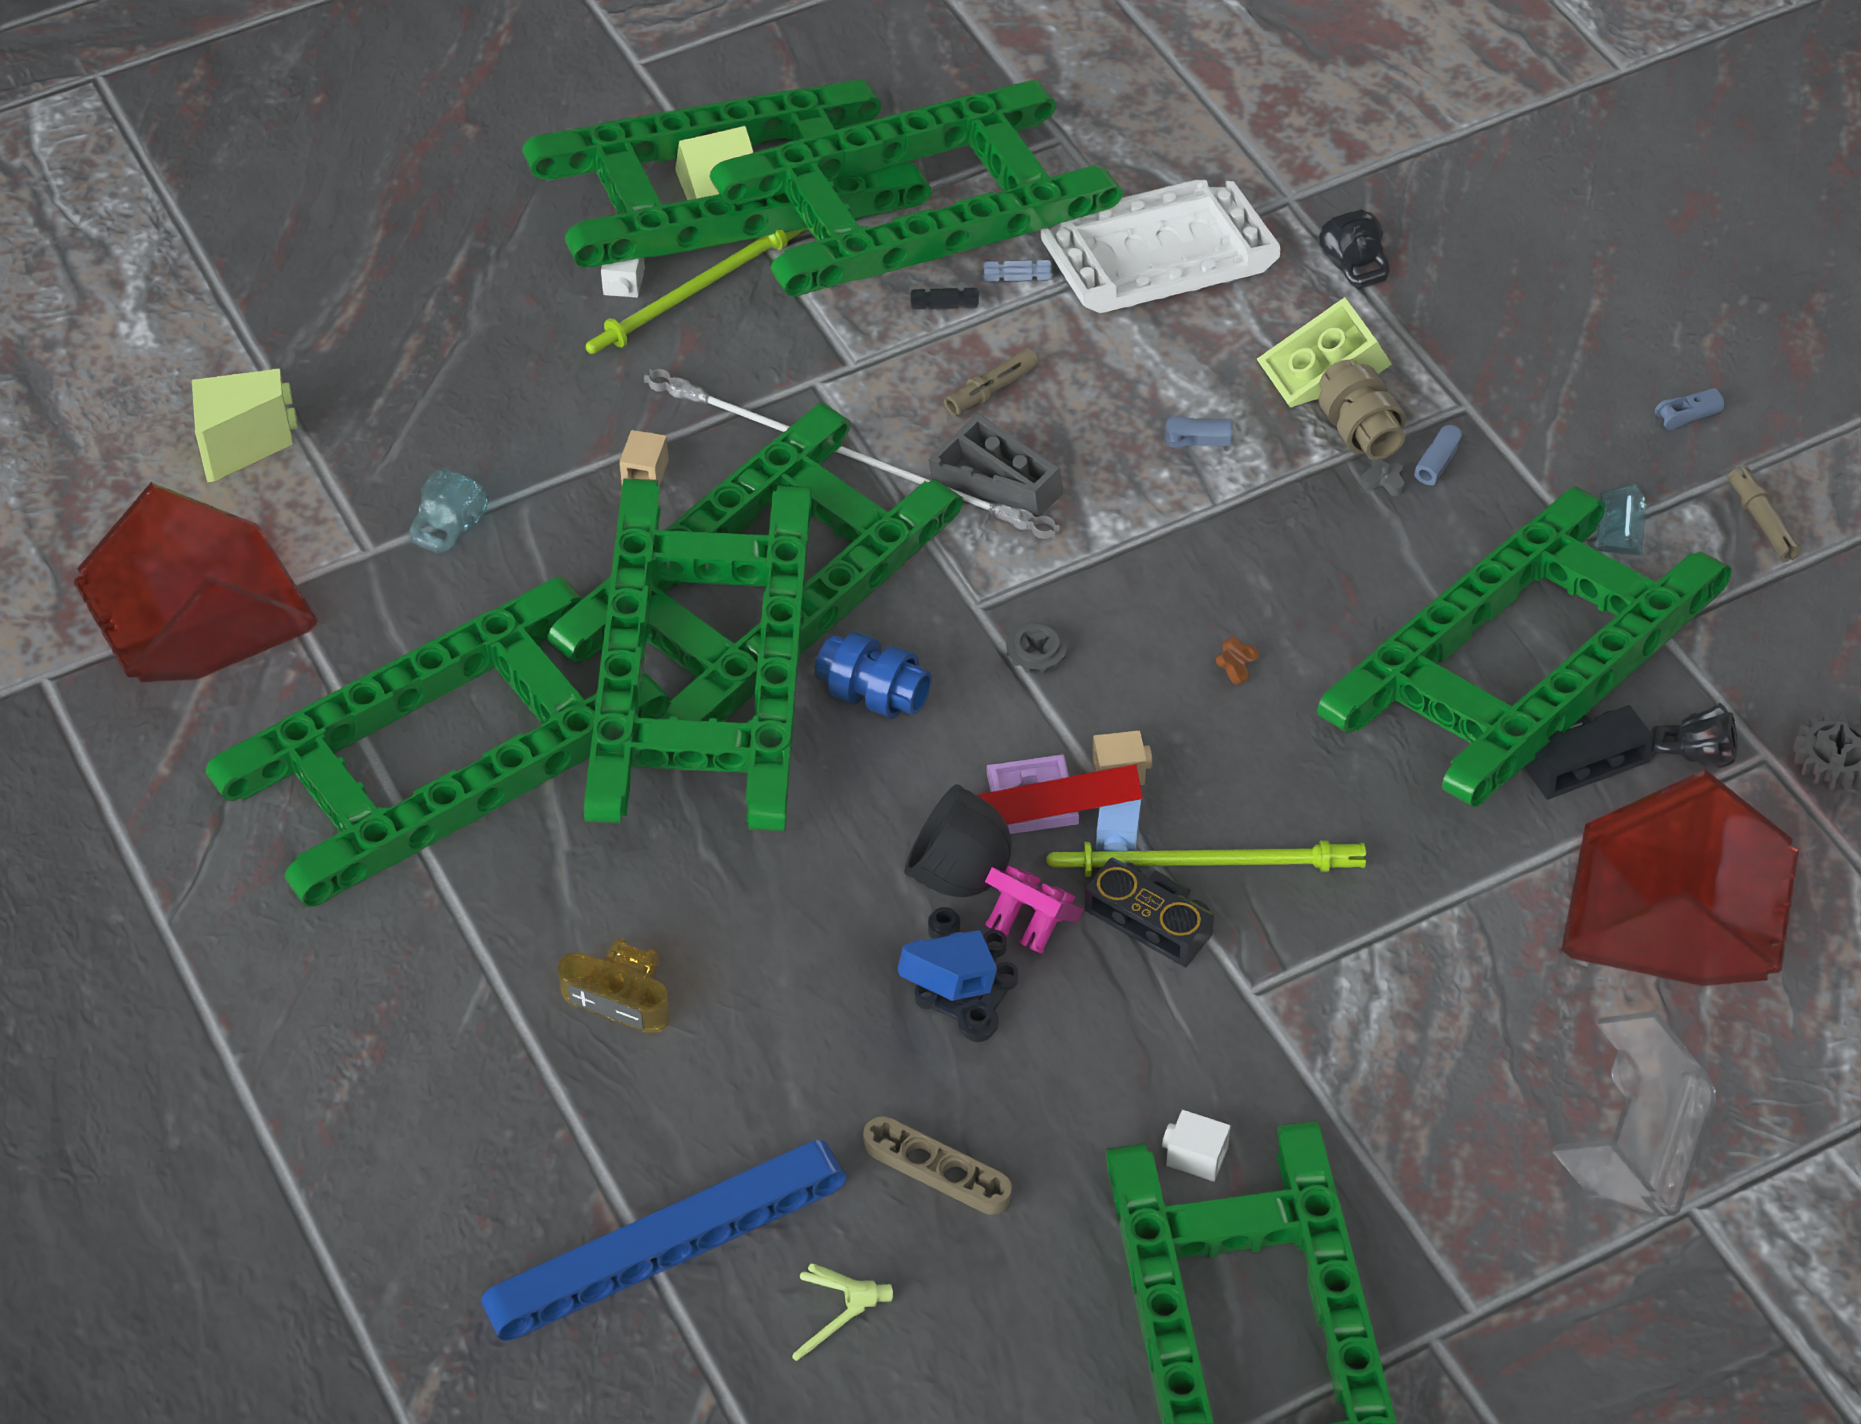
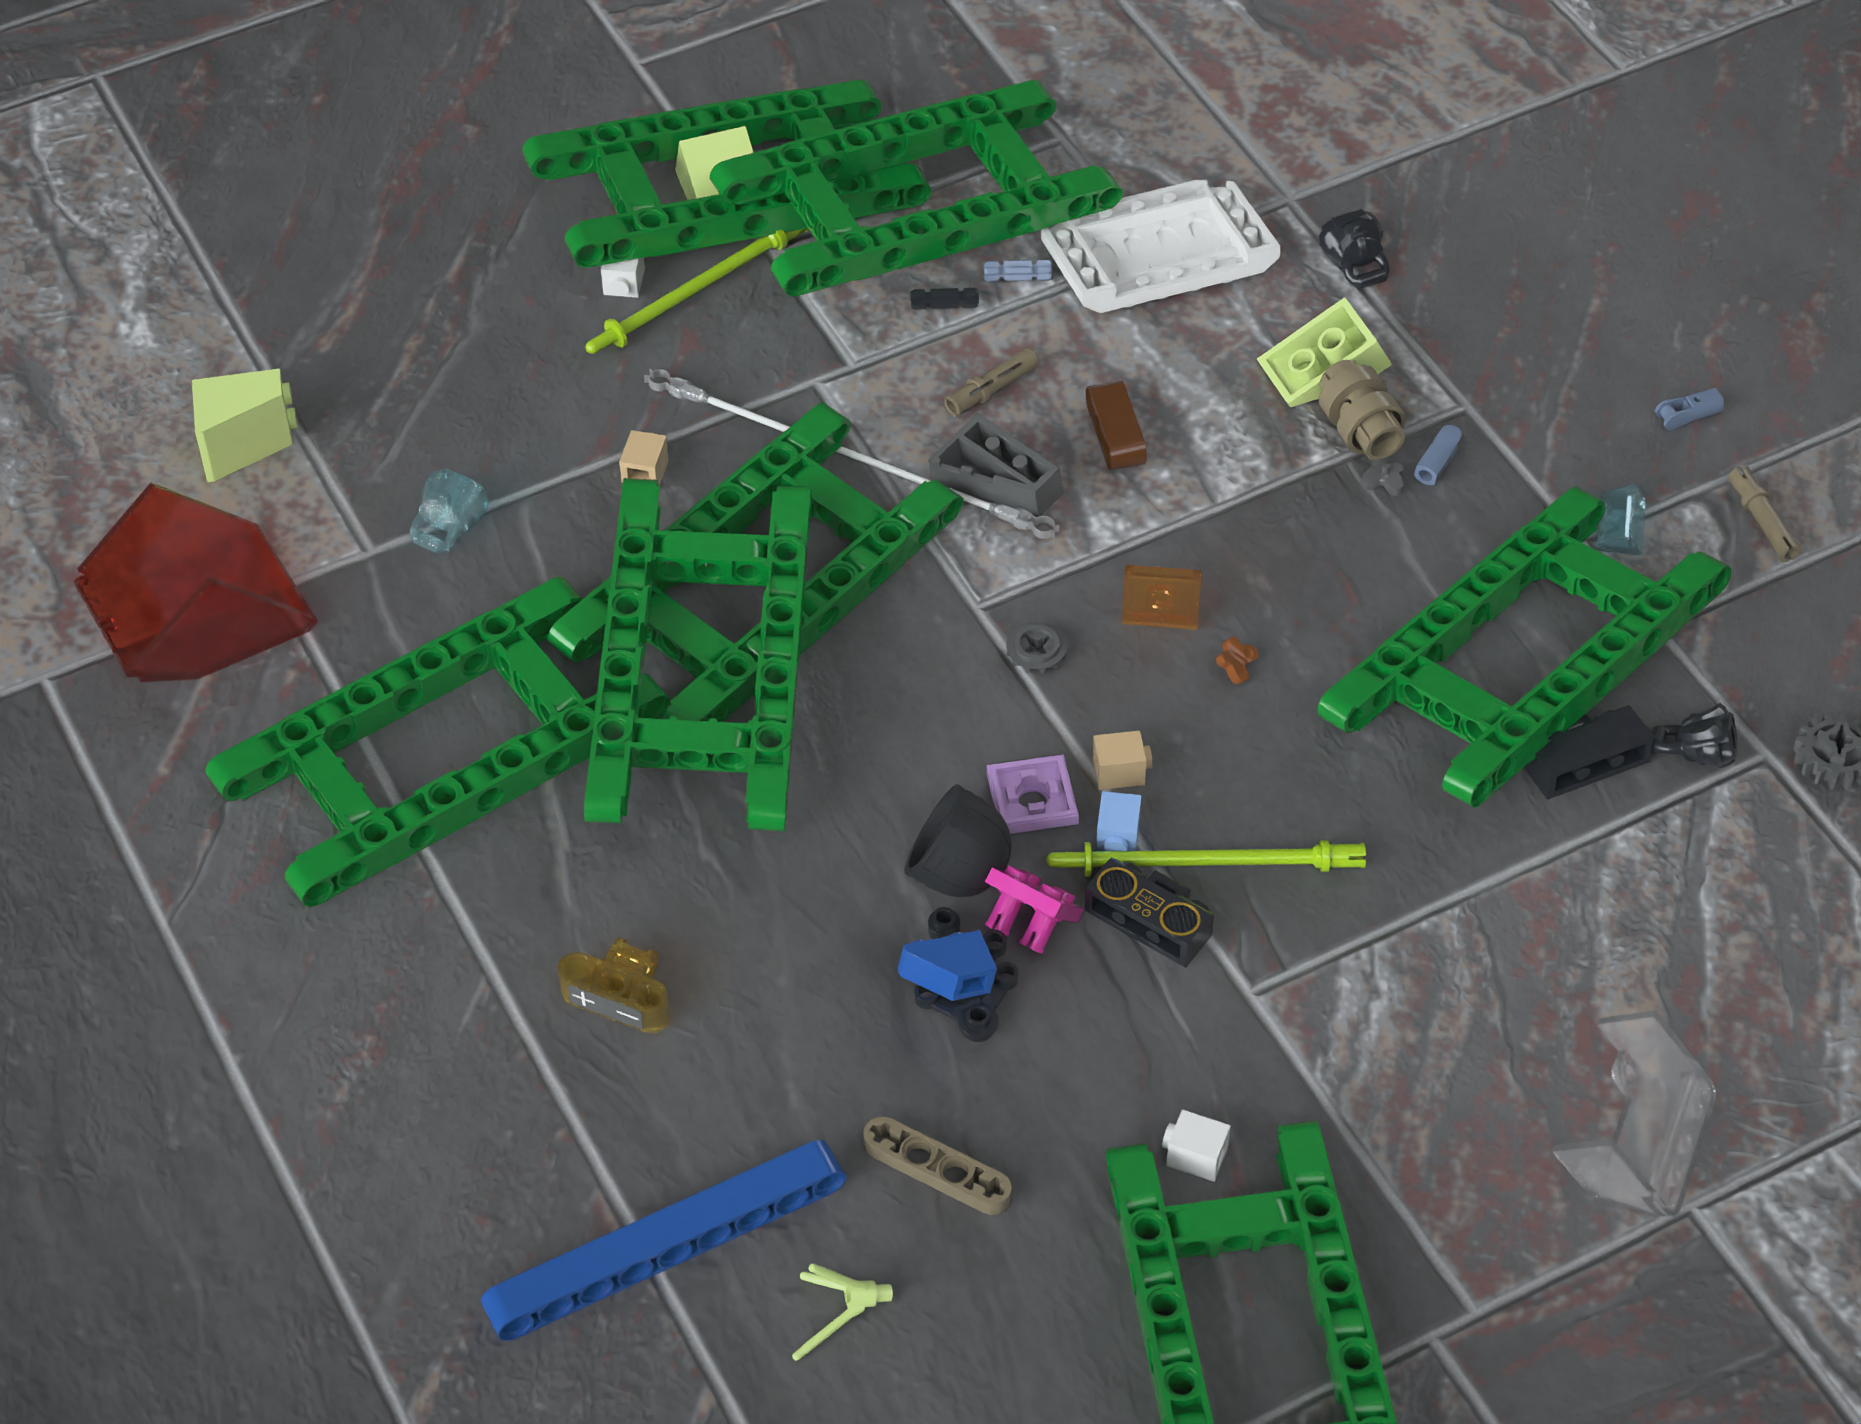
(886, 679): blue piece -> none
(1066, 794): red sticker -> none
(1116, 425): none -> reddish brown beam
(1161, 597): none -> clear orange tile
(1199, 431): sand blue bar -> none
(1684, 887): clear red windscreen -> none

